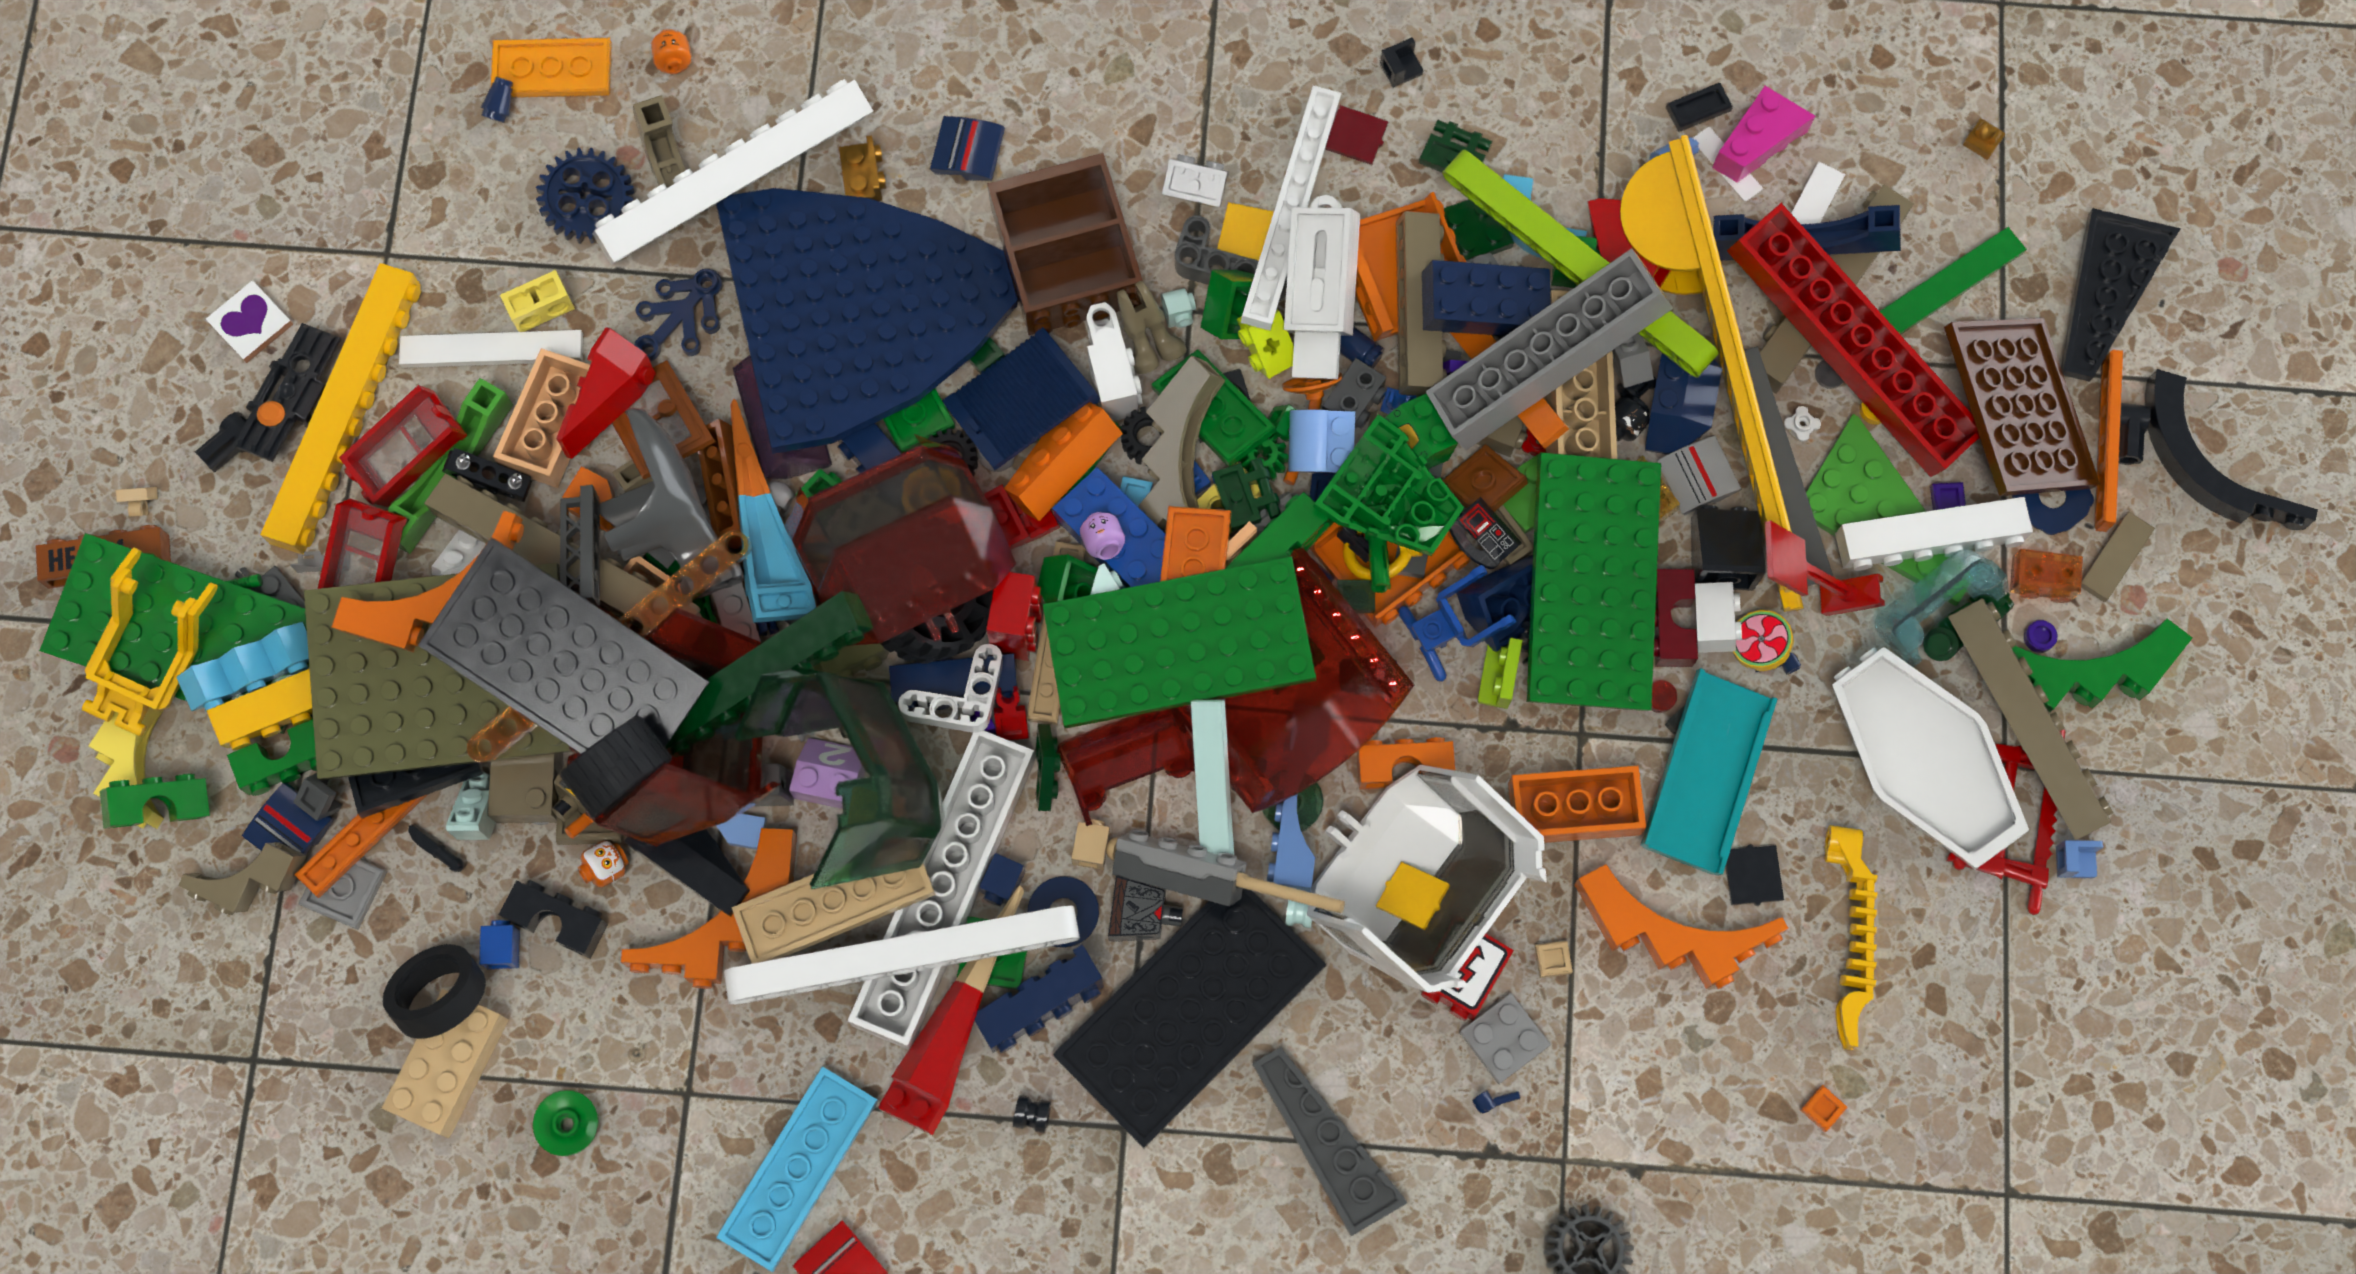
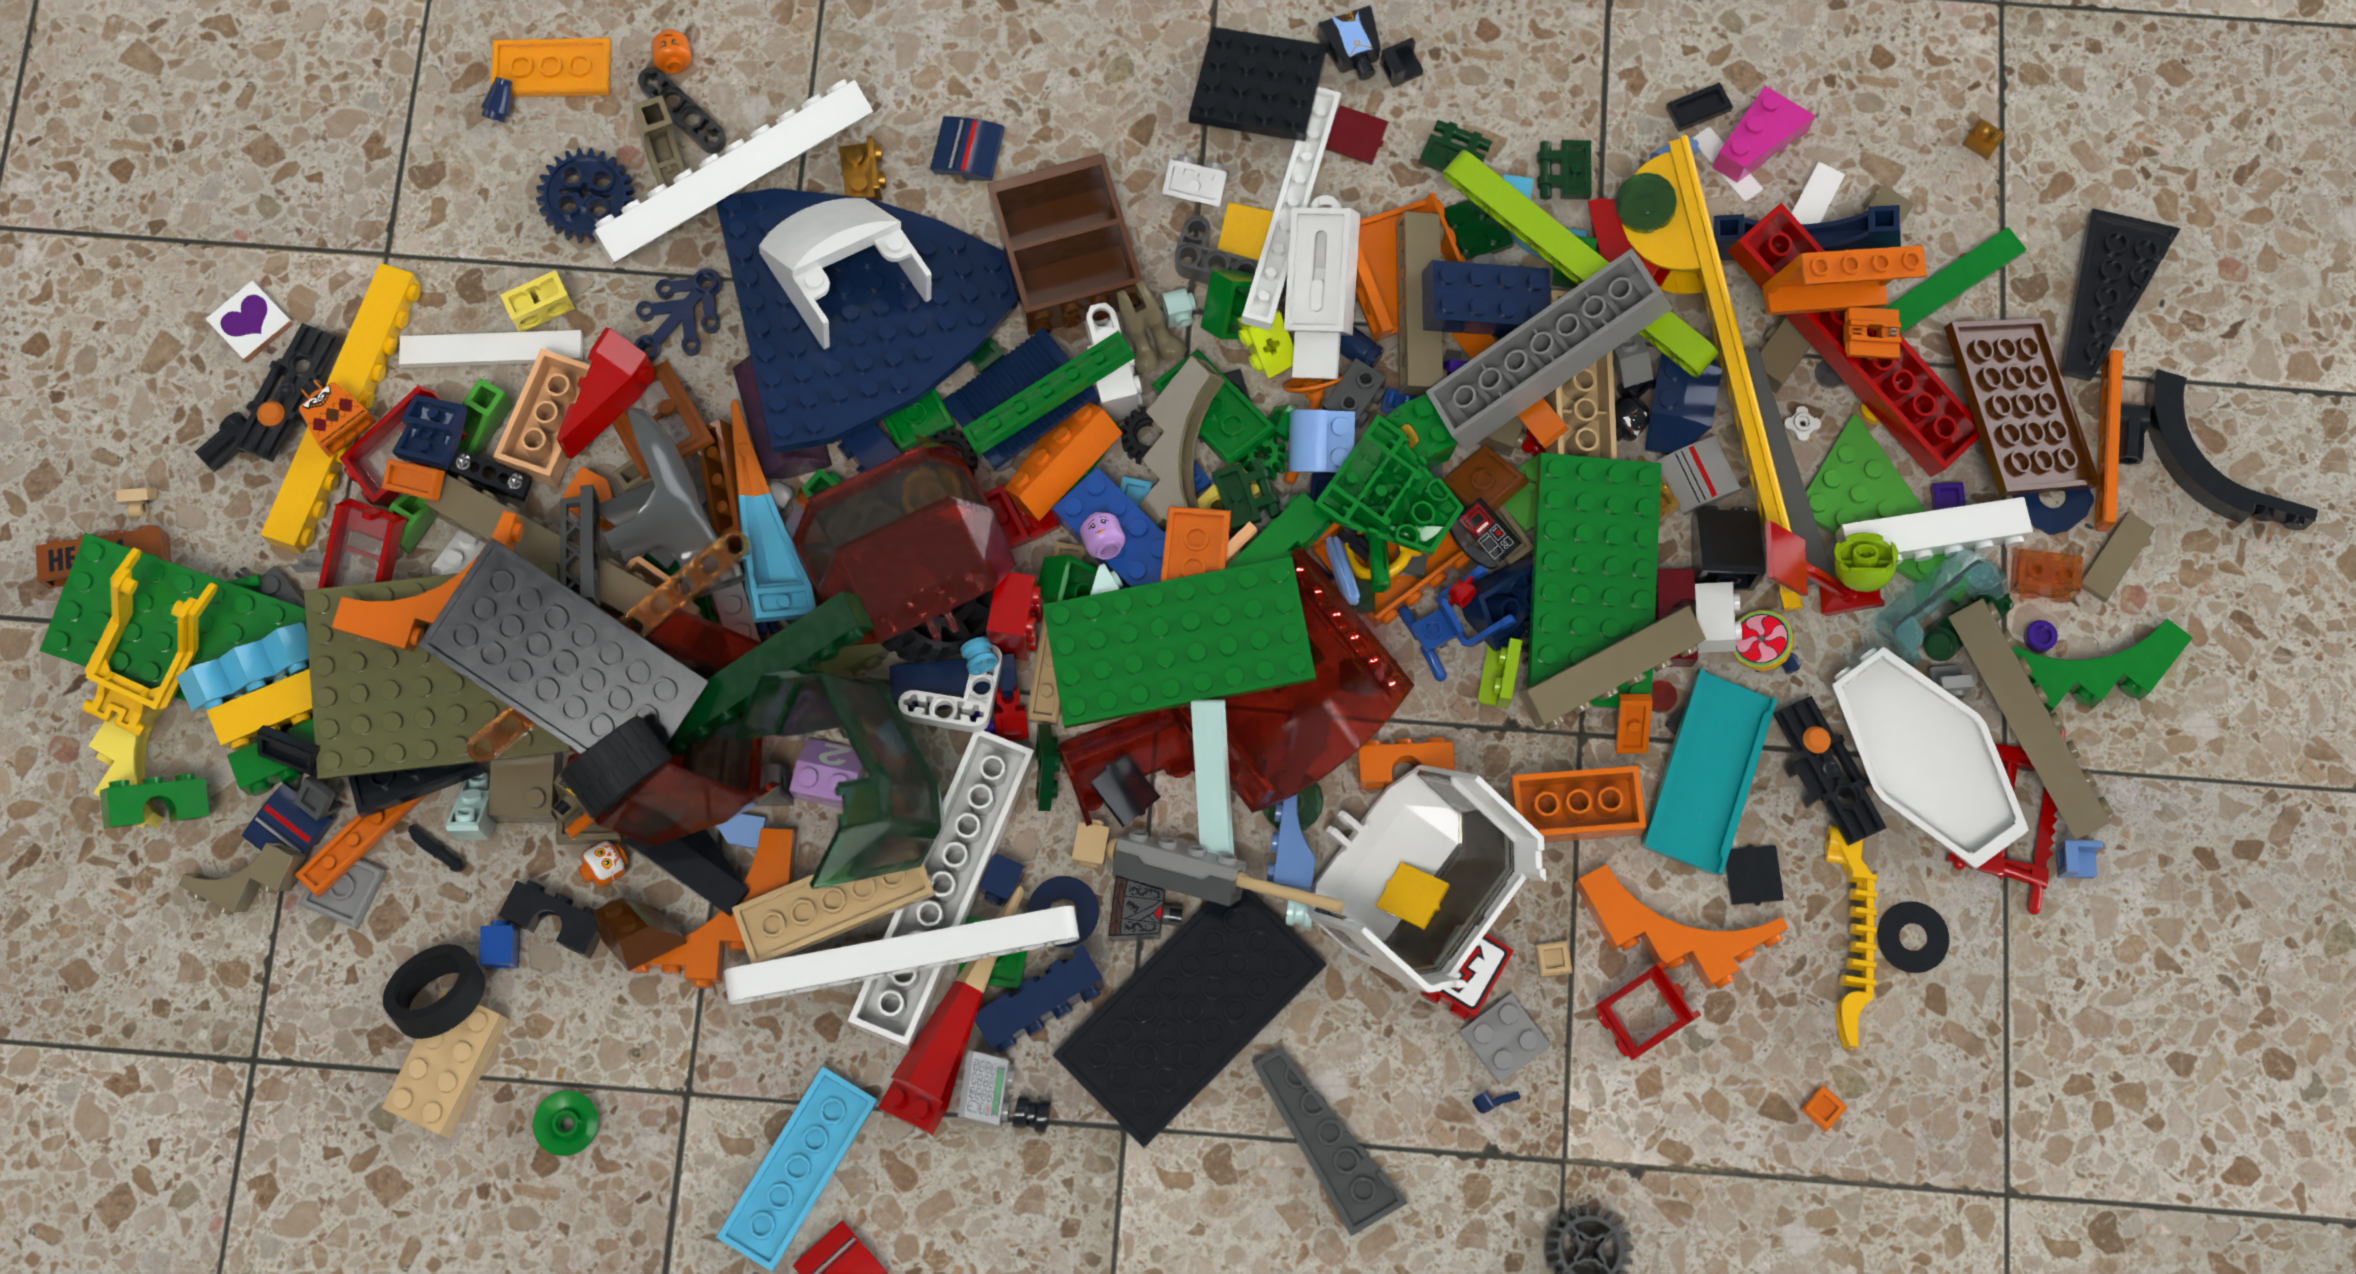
(287, 750): none -> black tile
(333, 416): none -> orange torso
(413, 479): none -> orange tile
(431, 431): none -> dark blue slope
(636, 931): none -> reddish brown slope
(682, 110): none -> black beam
(826, 234): none -> white windscreen
(979, 655): none -> medium azure wheel
(985, 1090): none -> light grey slope
(1048, 393): none -> green plate
(1124, 790): none -> black piece
(1258, 83): none -> black plate
(1342, 570): none -> light blue axle
(1352, 41): none -> black torso
(1462, 592): none -> red plate
(1574, 169): none -> dark green plate
(1611, 667): none -> dark tan brick
(1633, 723): none -> orange plate
(1646, 203): none -> clear green tile
(1672, 995): none -> red window
(1821, 774): none -> black piece
(1840, 279): none -> orange panel
(1859, 344): none -> orange piece
(1865, 561): none -> lime cylinder
(1896, 953): none -> black gear
(1952, 680): none -> light grey bracket

